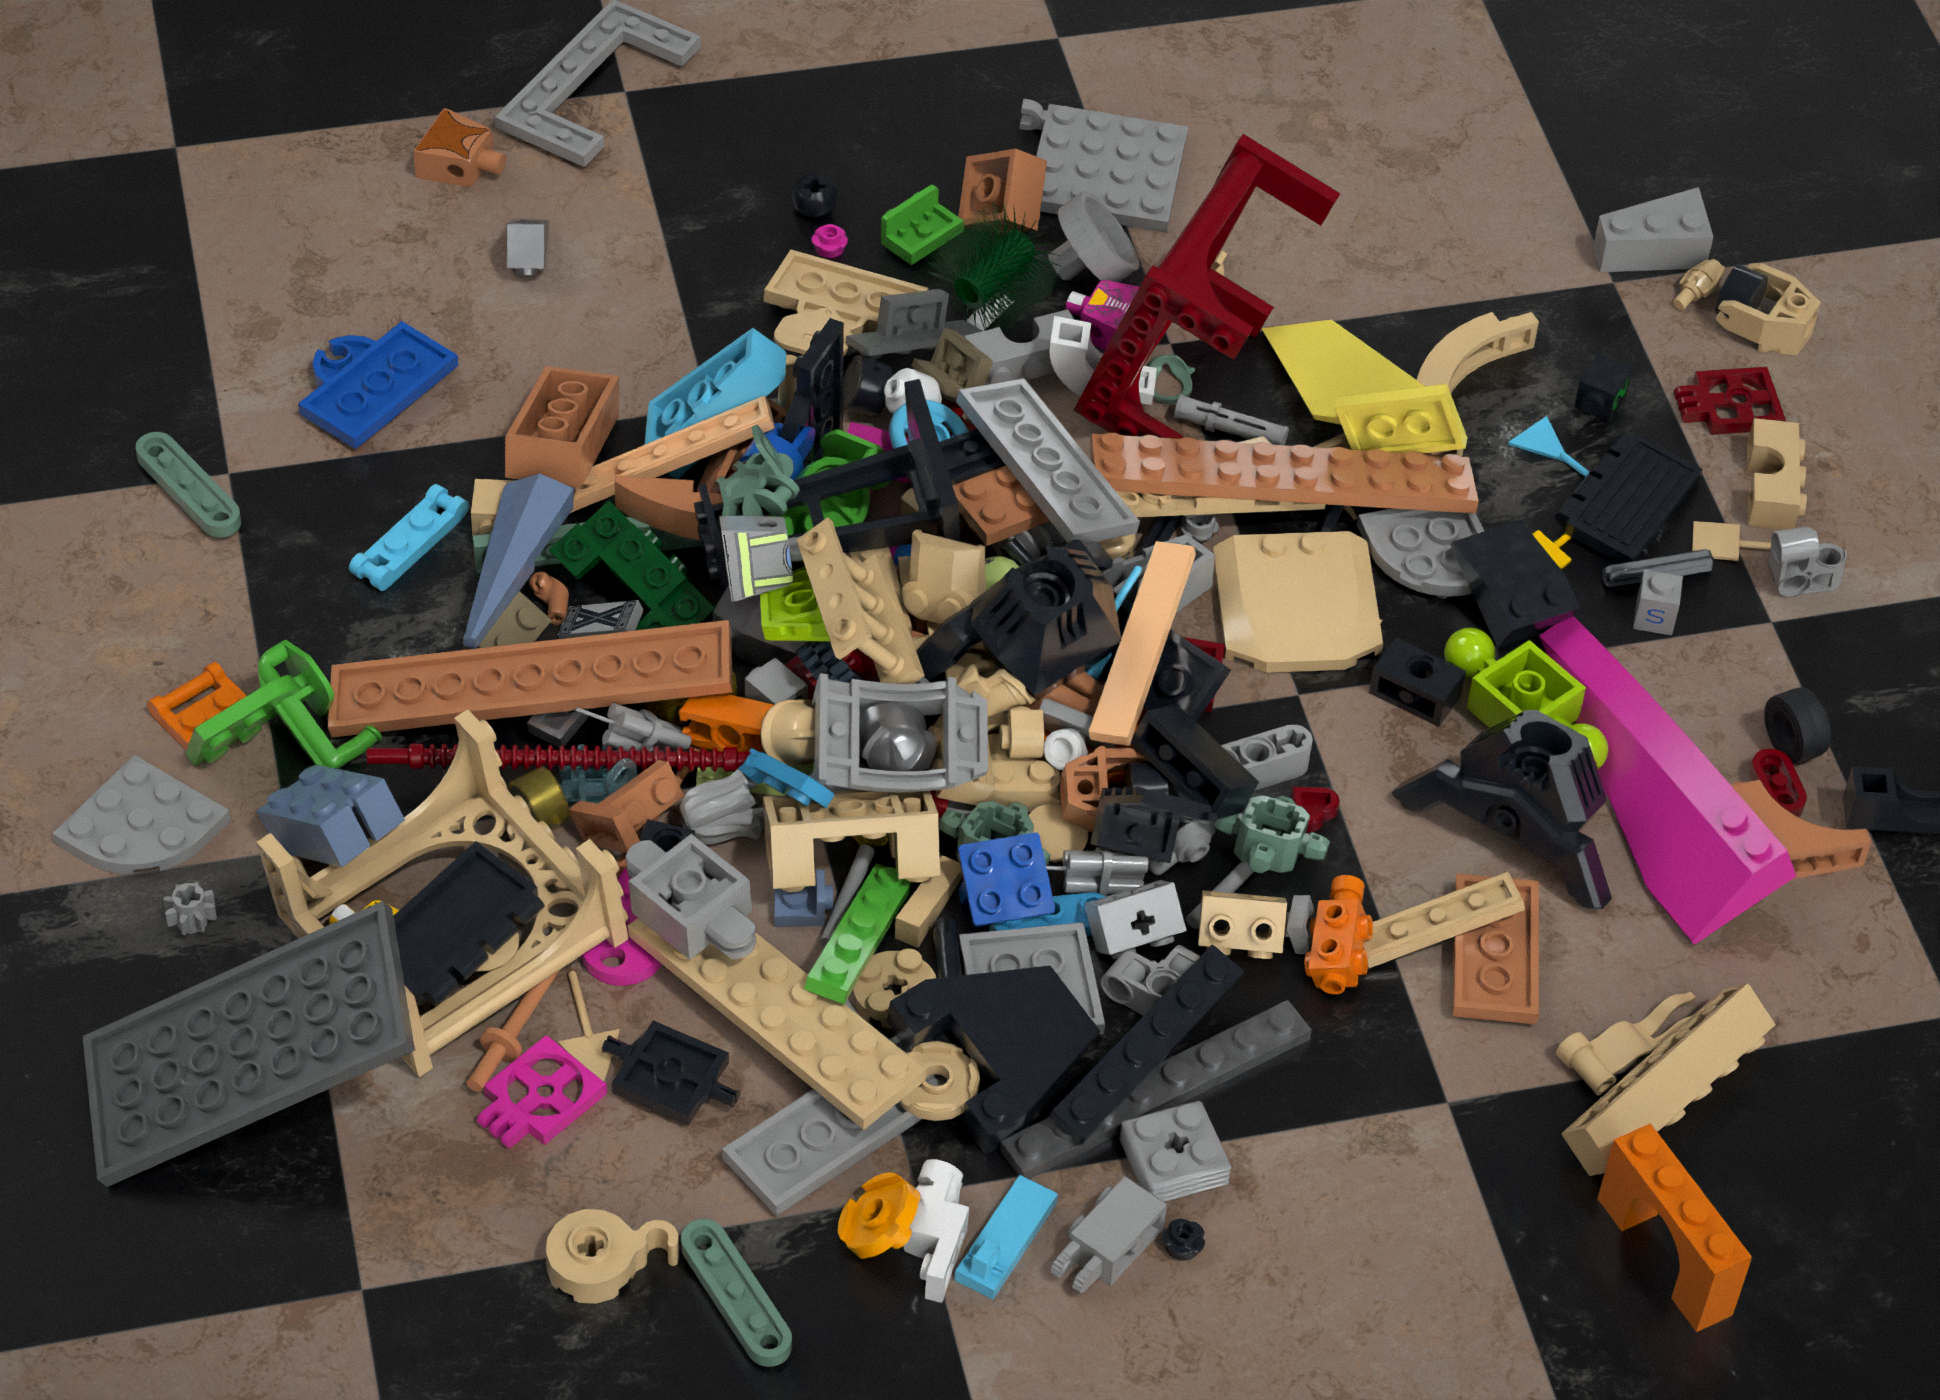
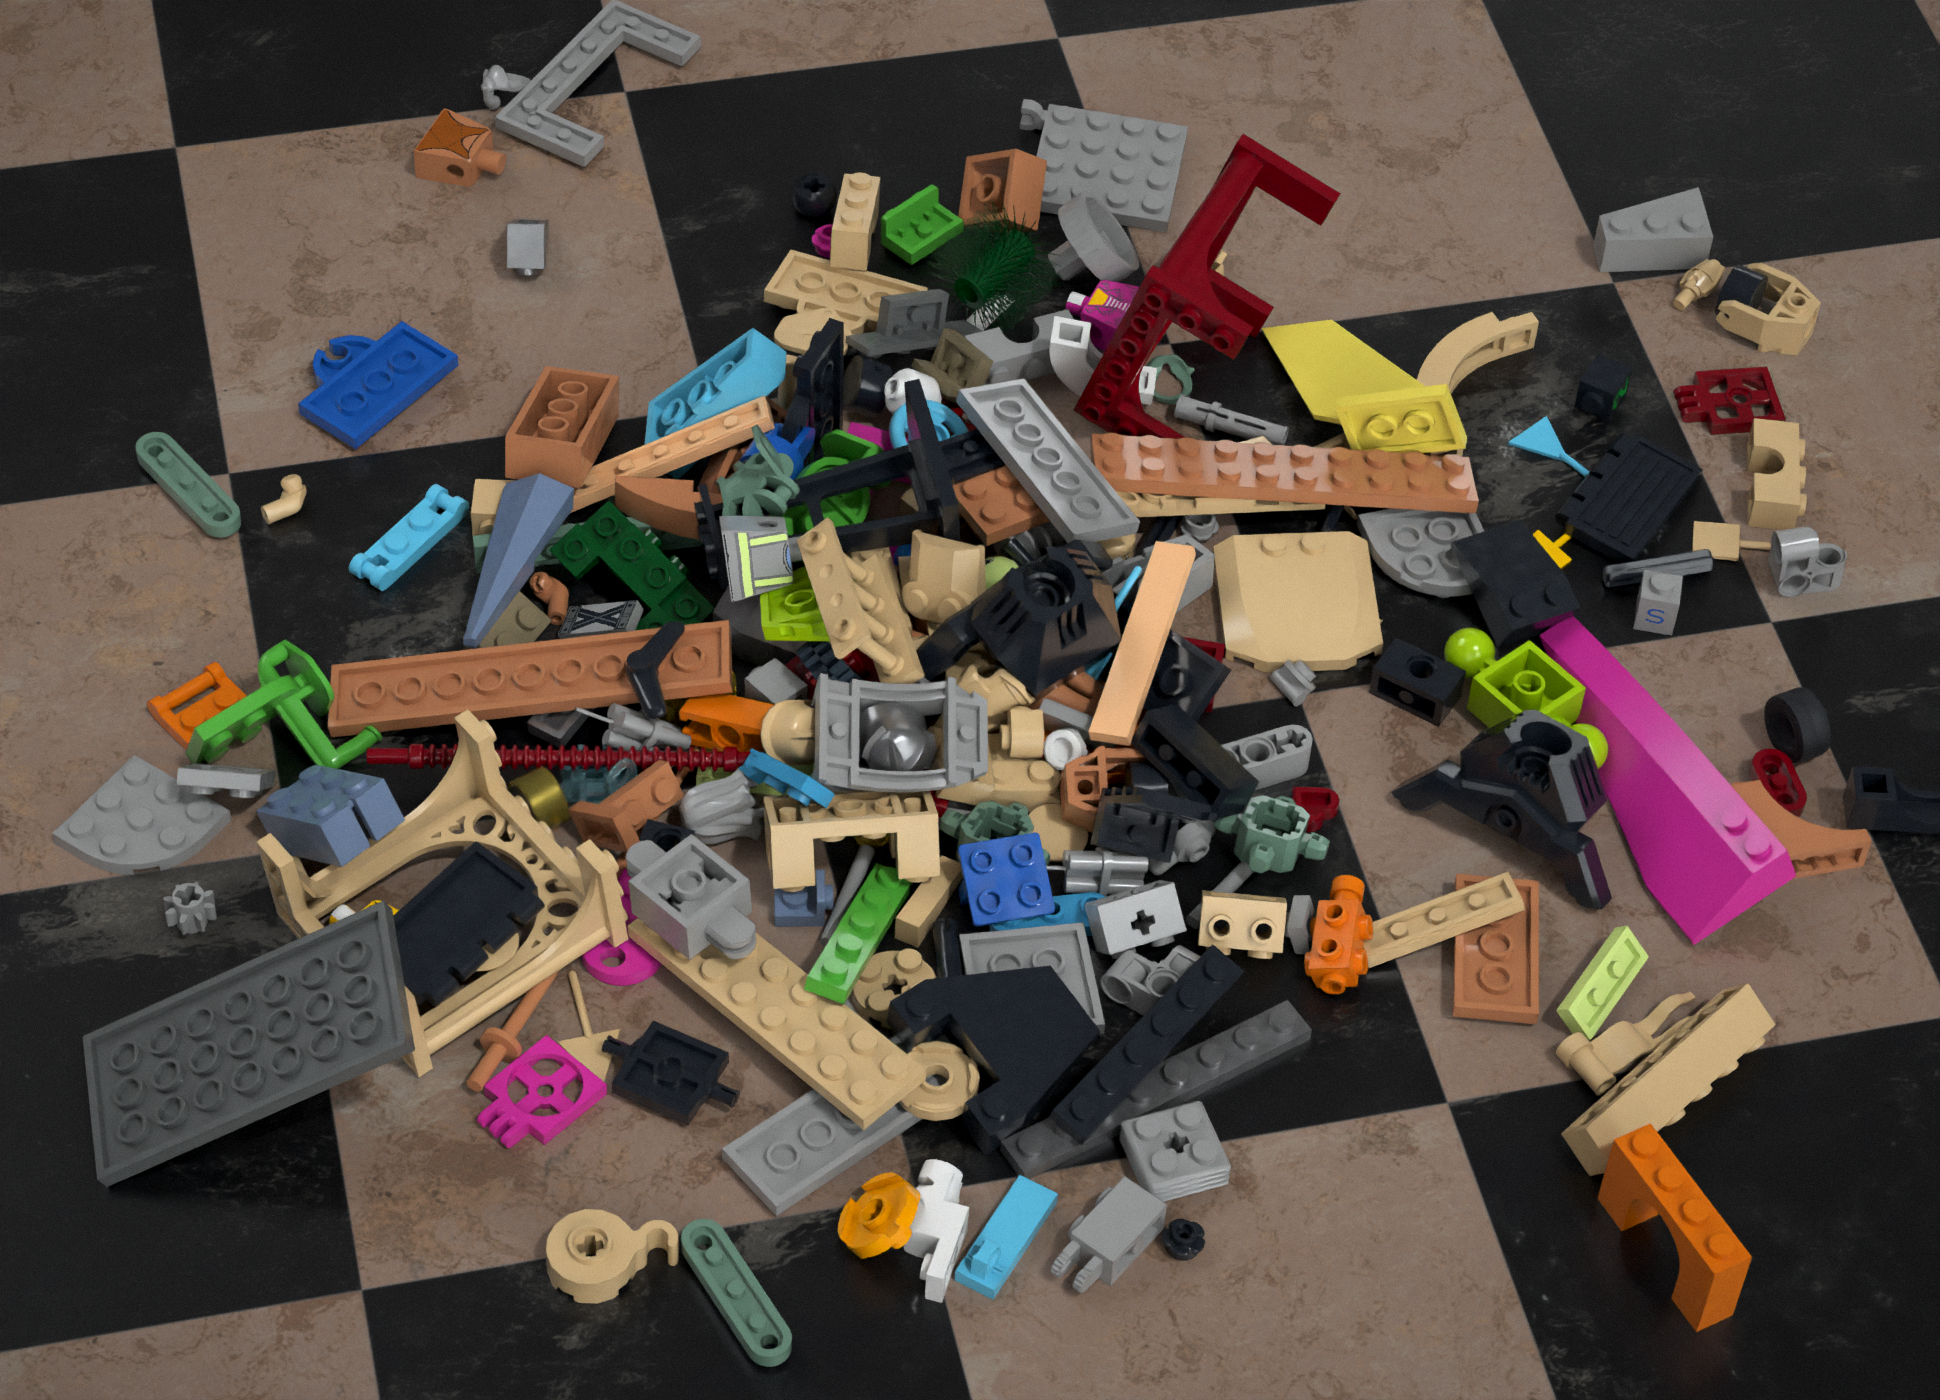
(210, 778): none -> light grey plate
(289, 502): none -> tan arm
(499, 80): none -> light grey piece
(643, 669): none -> black piece
(855, 221): none -> tan arch
(1294, 681): none -> light grey plate
(1603, 982): none -> yellowish green plate

